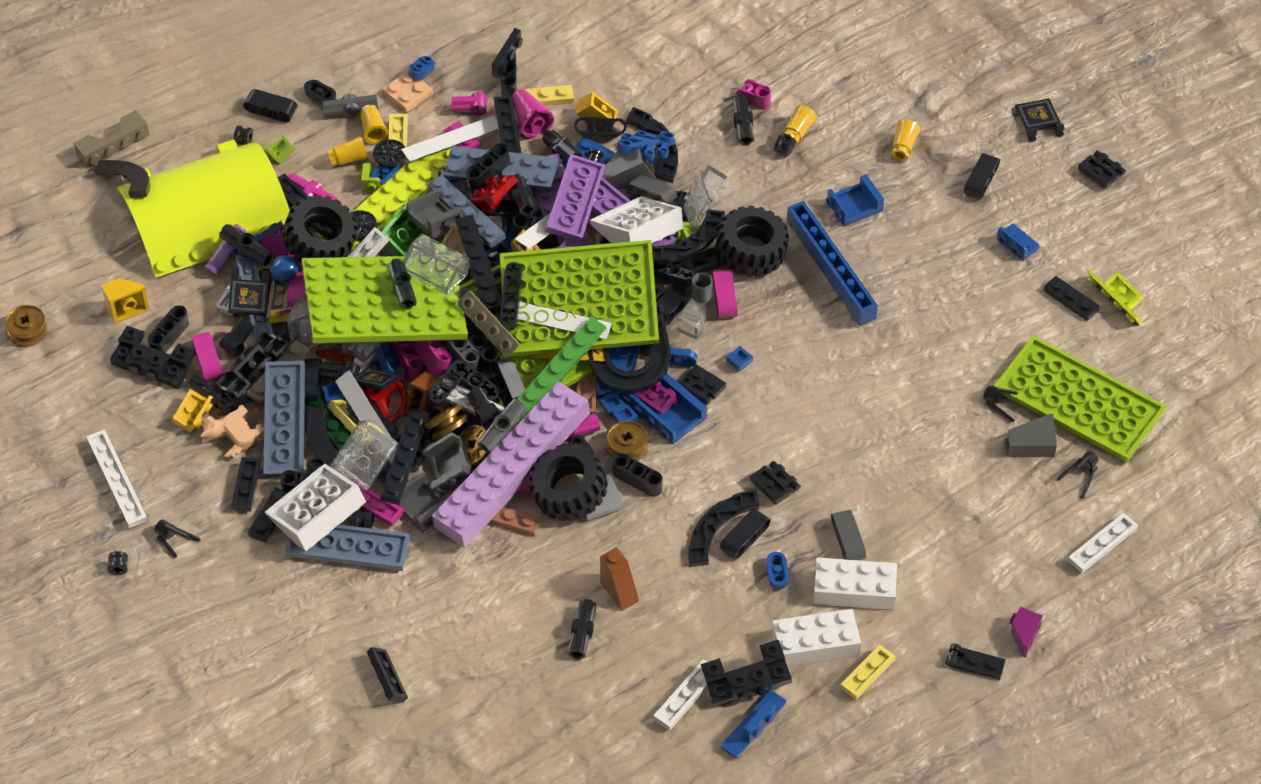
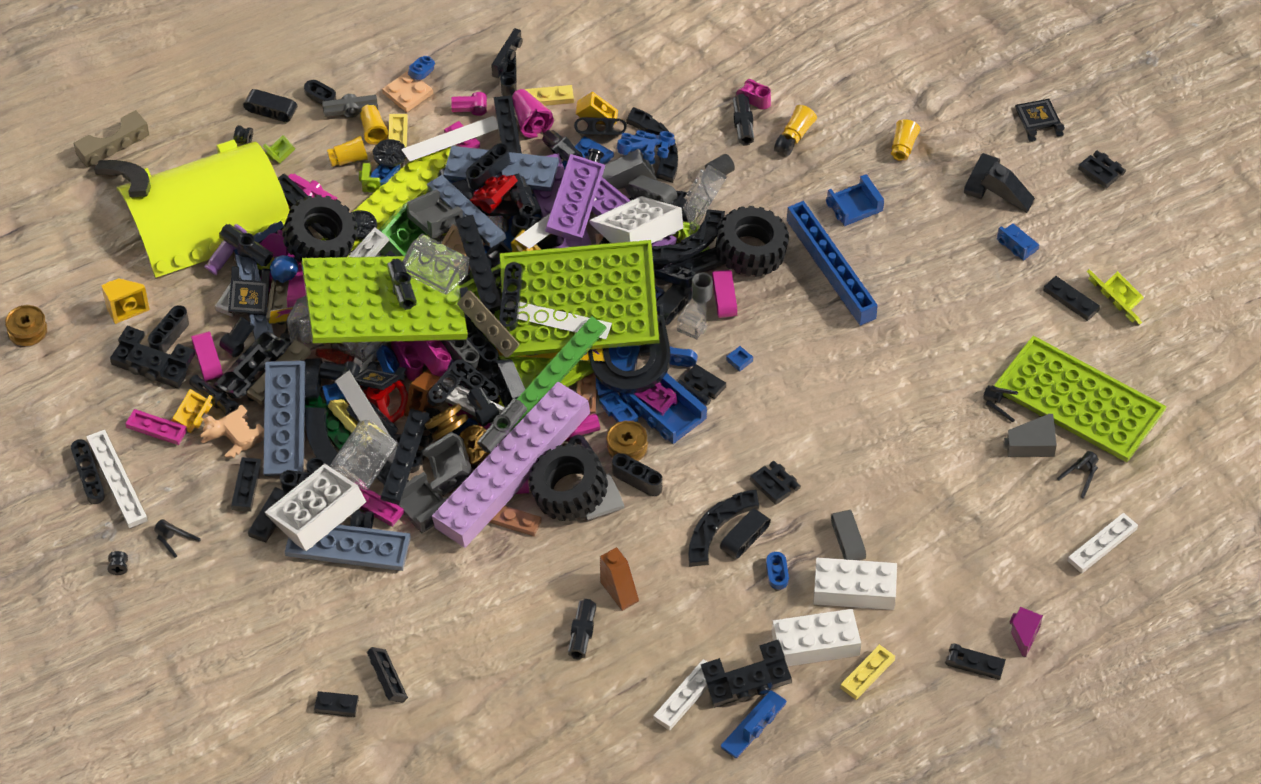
(85, 472): none -> black beam
(156, 427): none -> dark pink plate
(336, 704): none -> black plate
(723, 164): none -> dark grey piece
(1007, 186): none -> black slope

